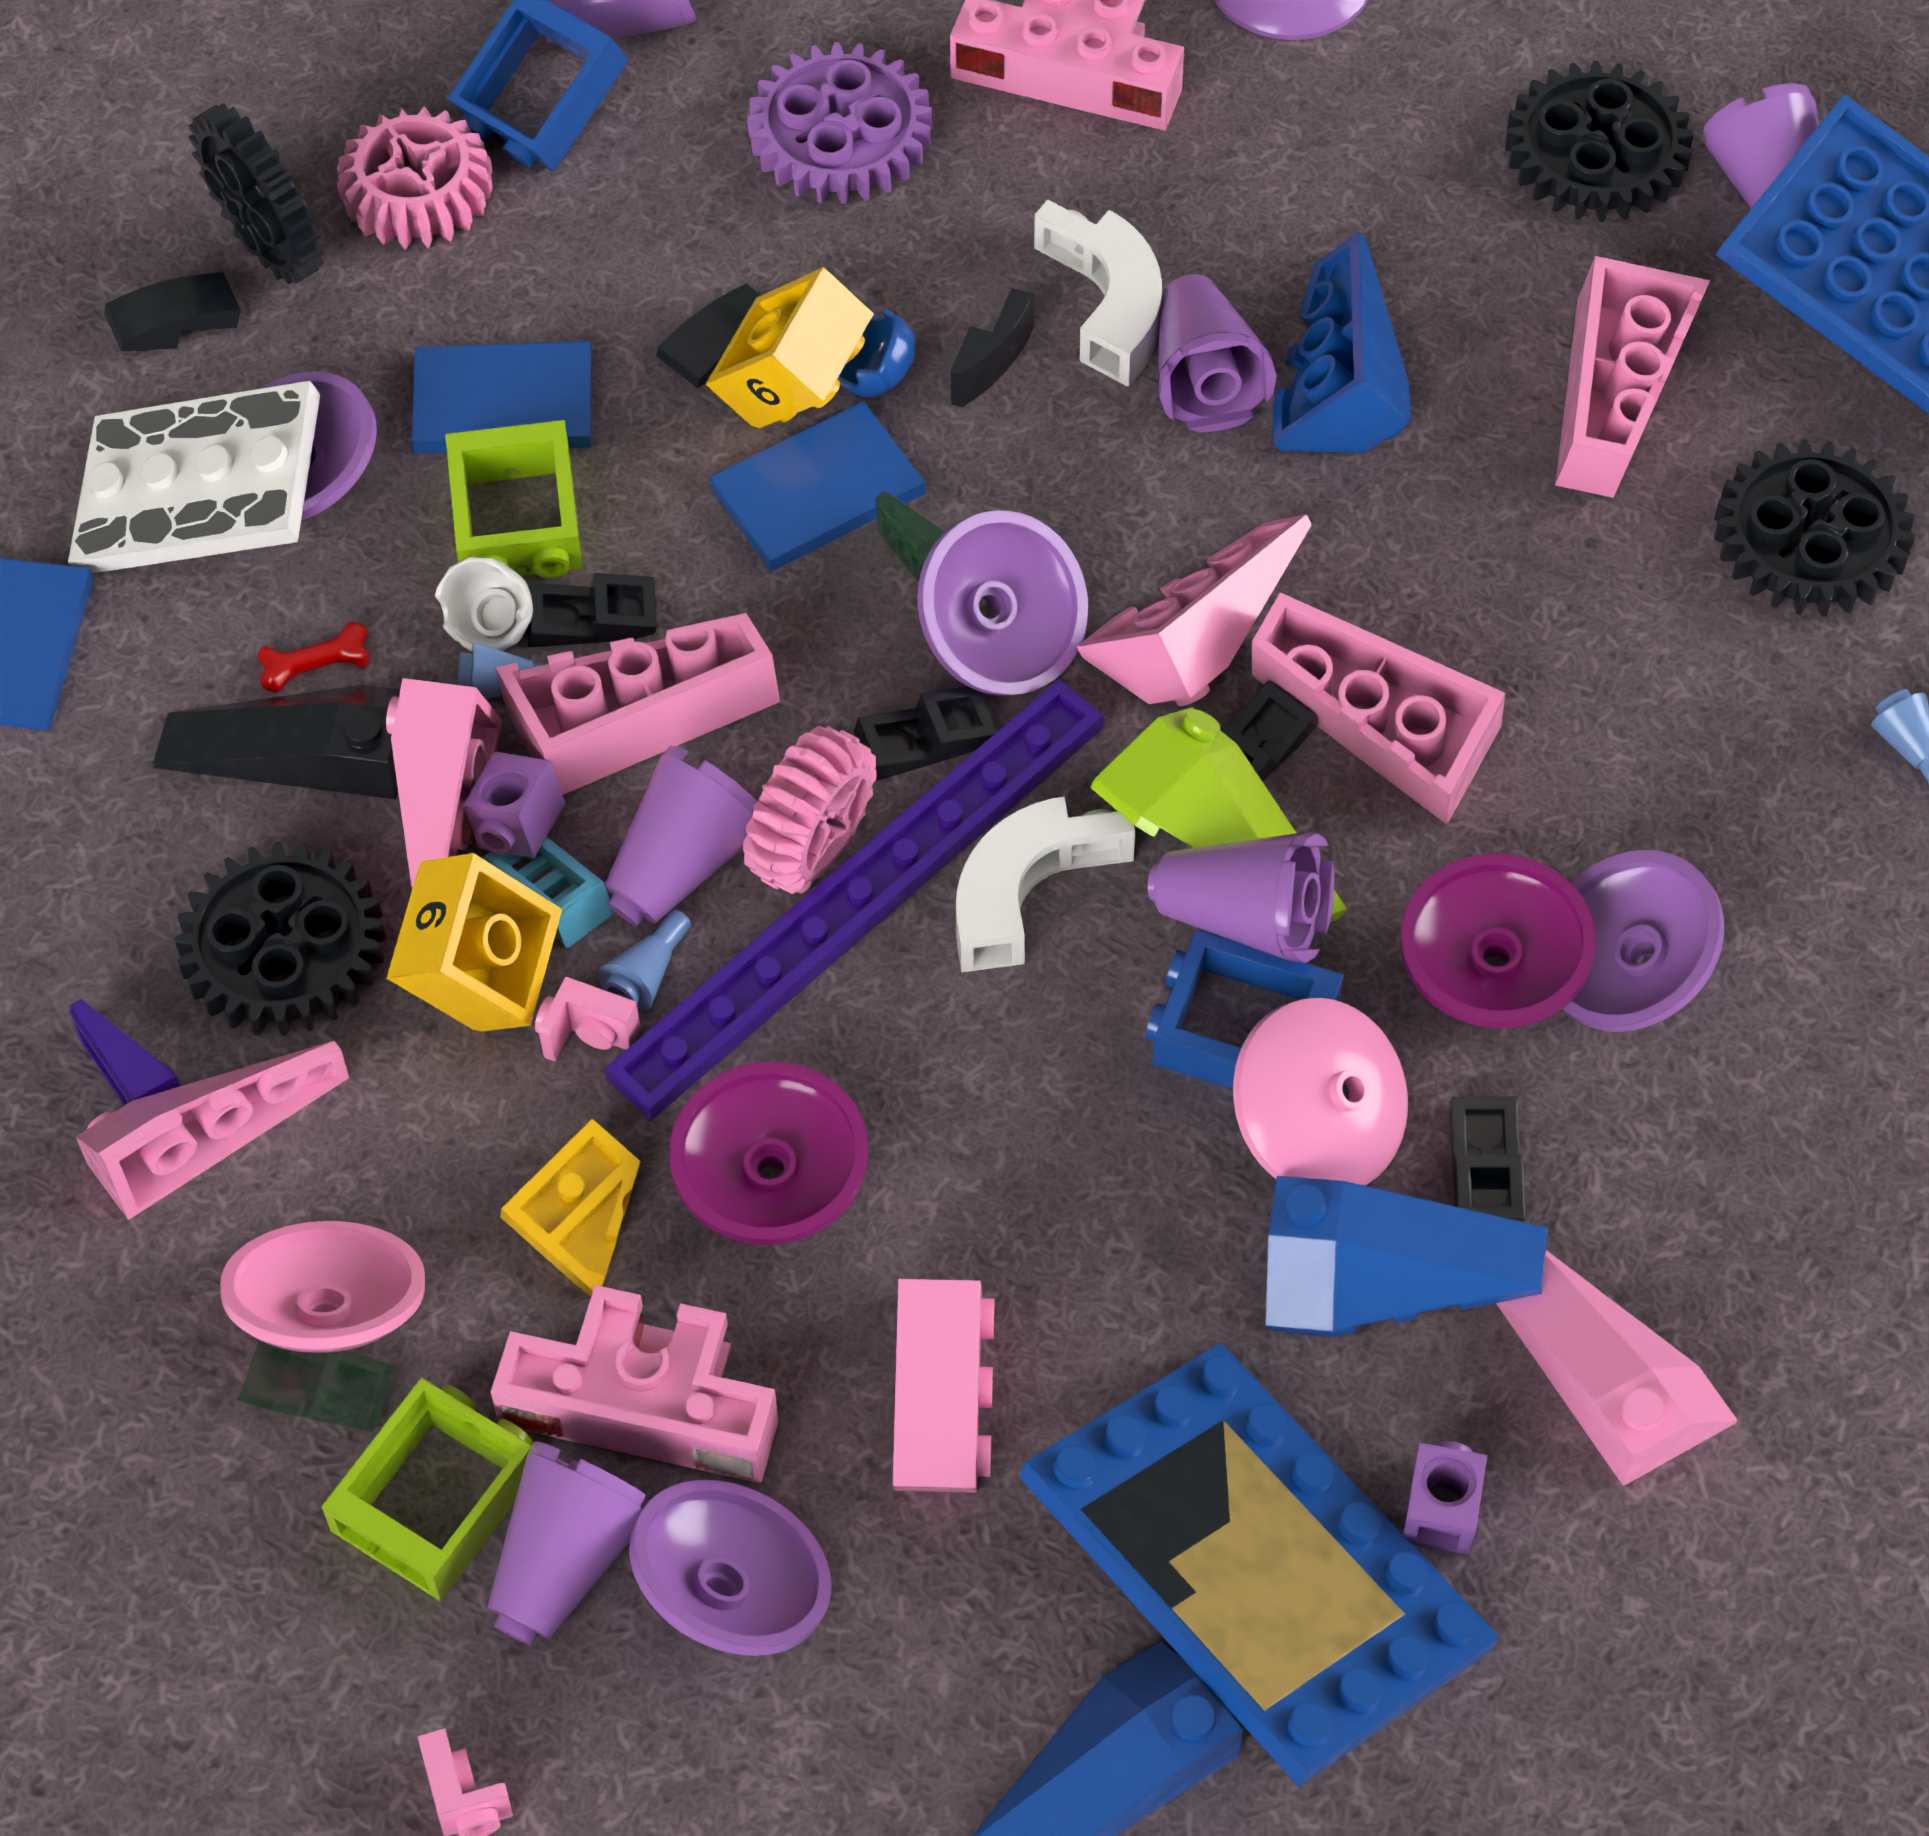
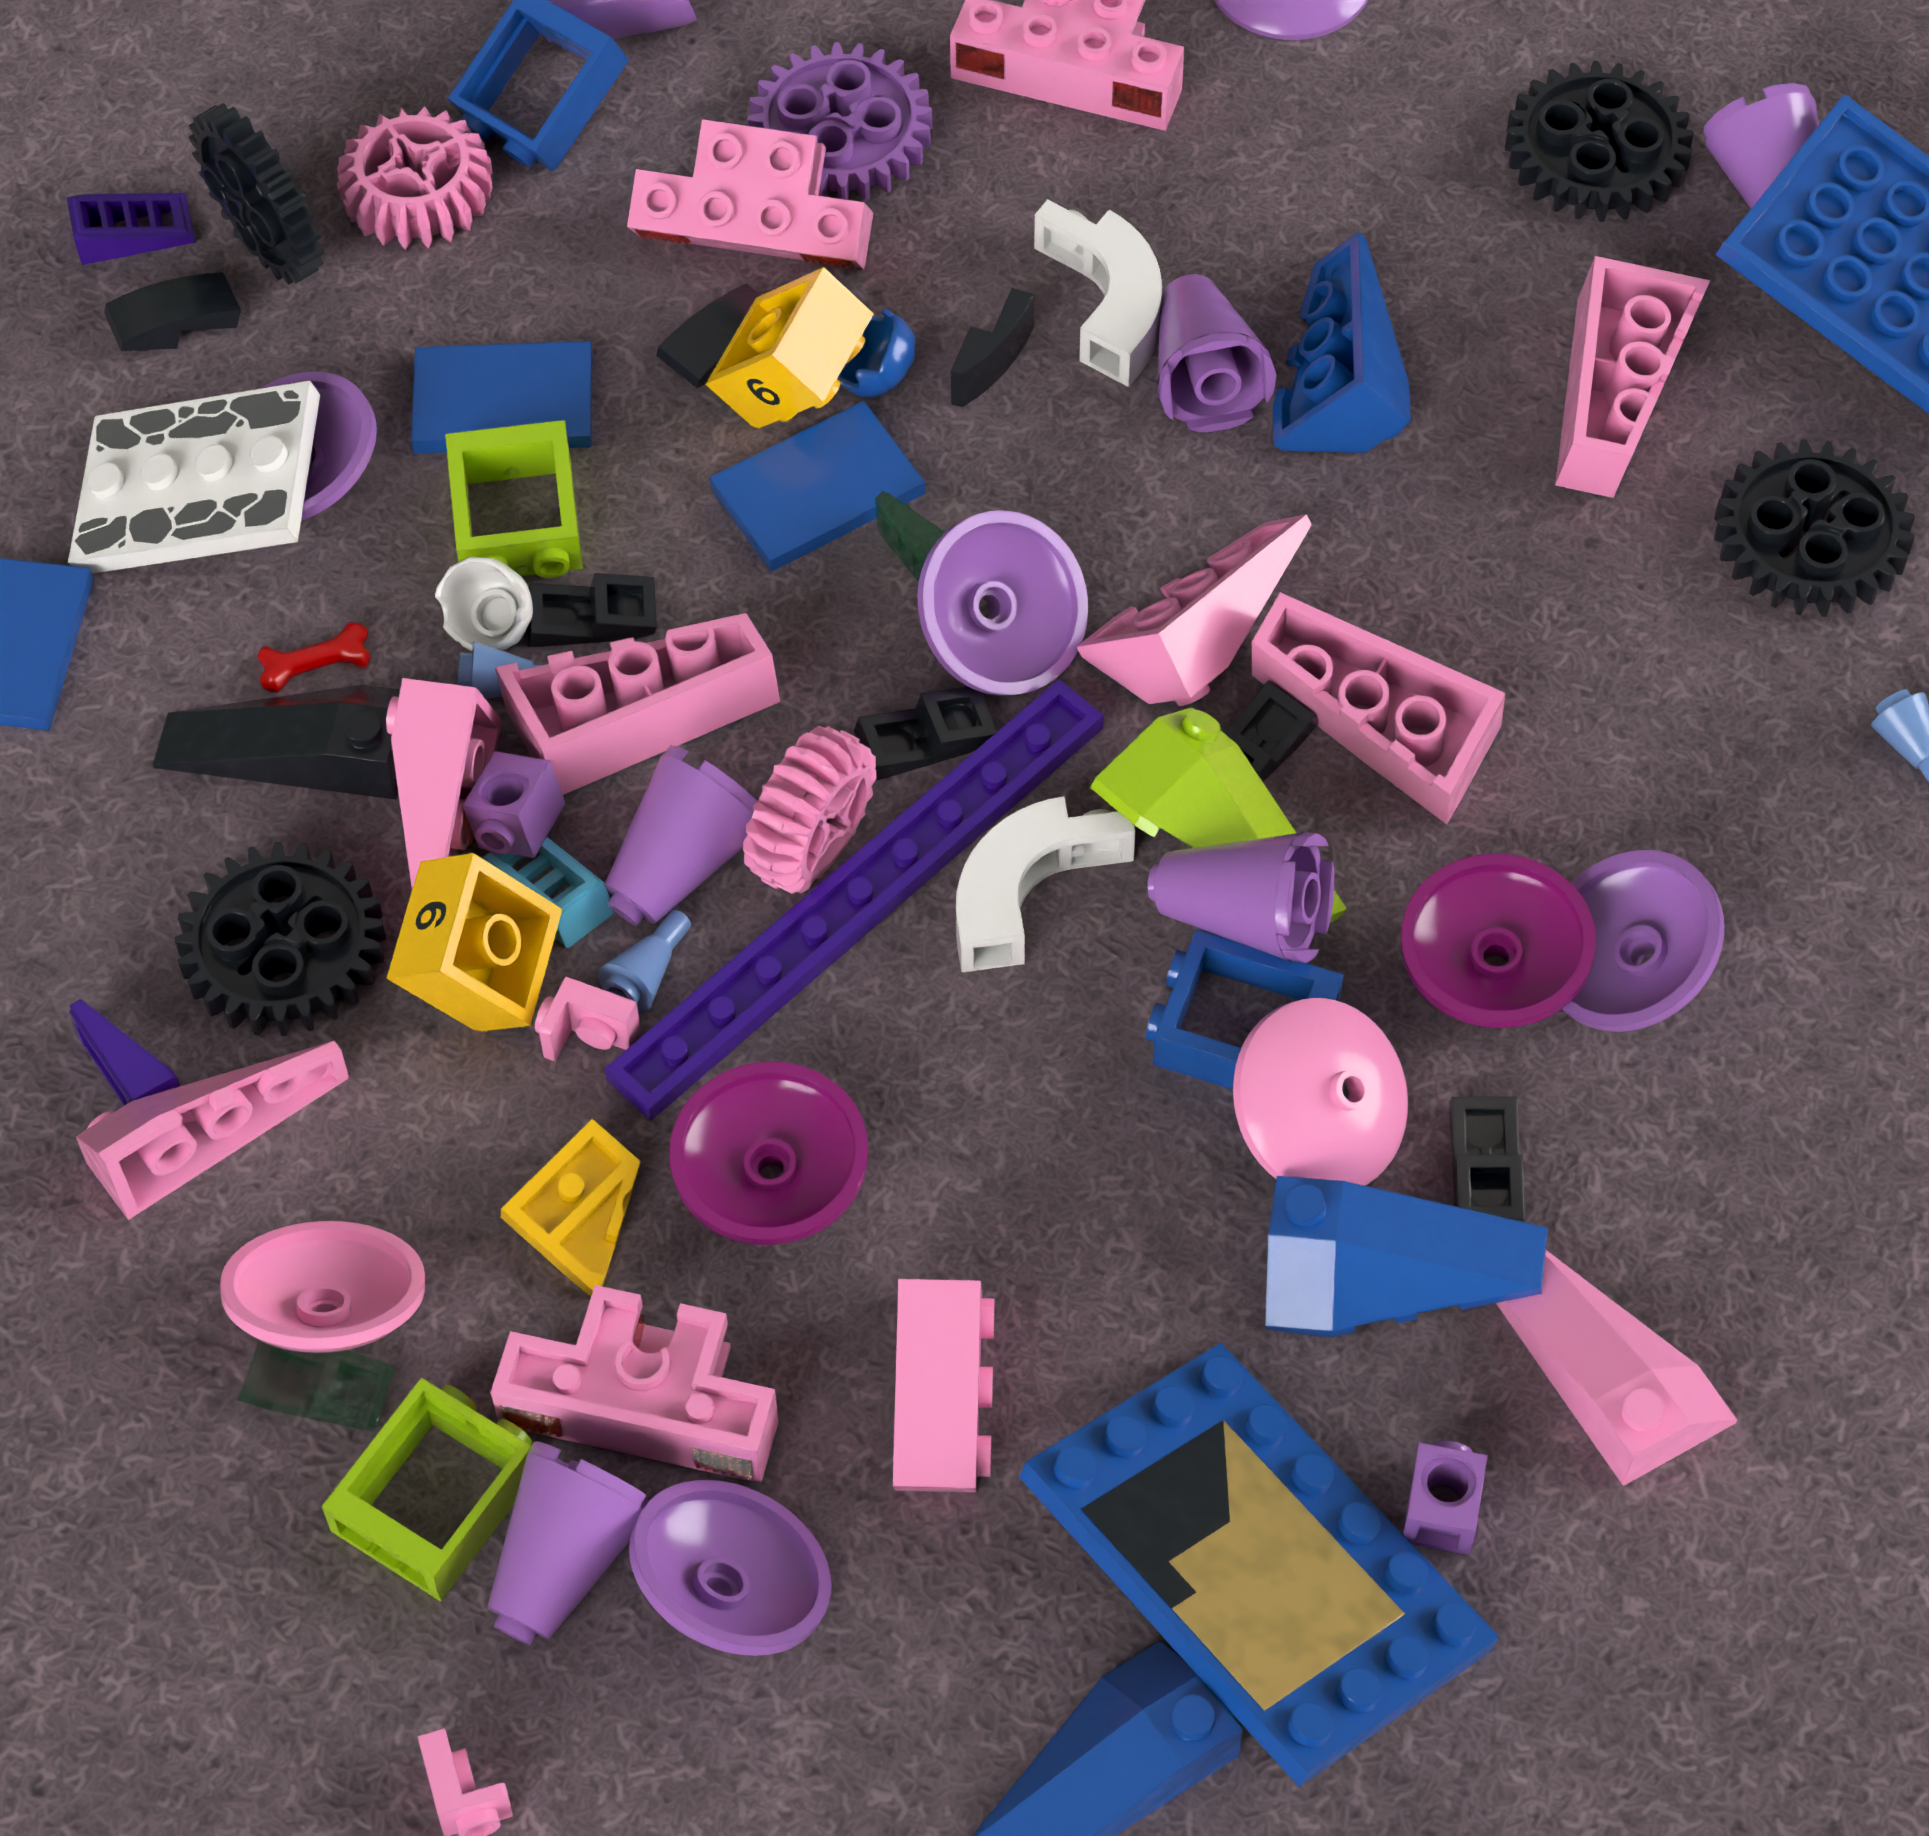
(114, 242): none -> dark purple slope
(753, 196): none -> bright pink piece

